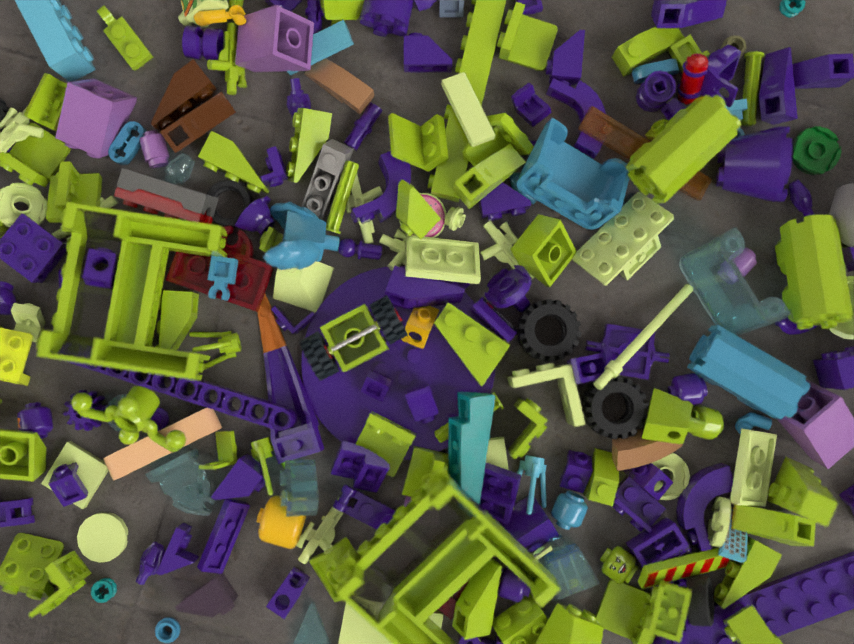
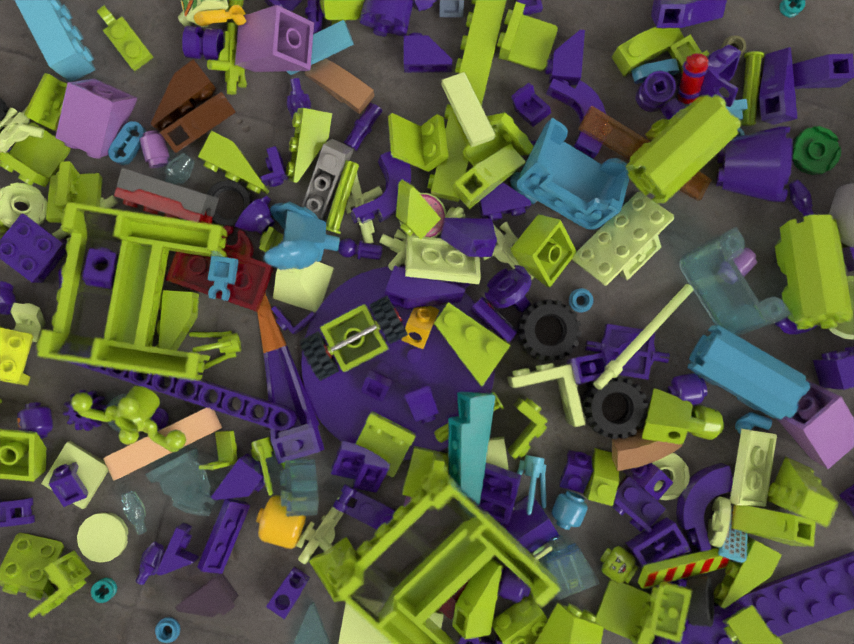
(134, 511): none -> clear light blue piece
(470, 235): none -> dark purple slope
(588, 300): none -> dark azure plate

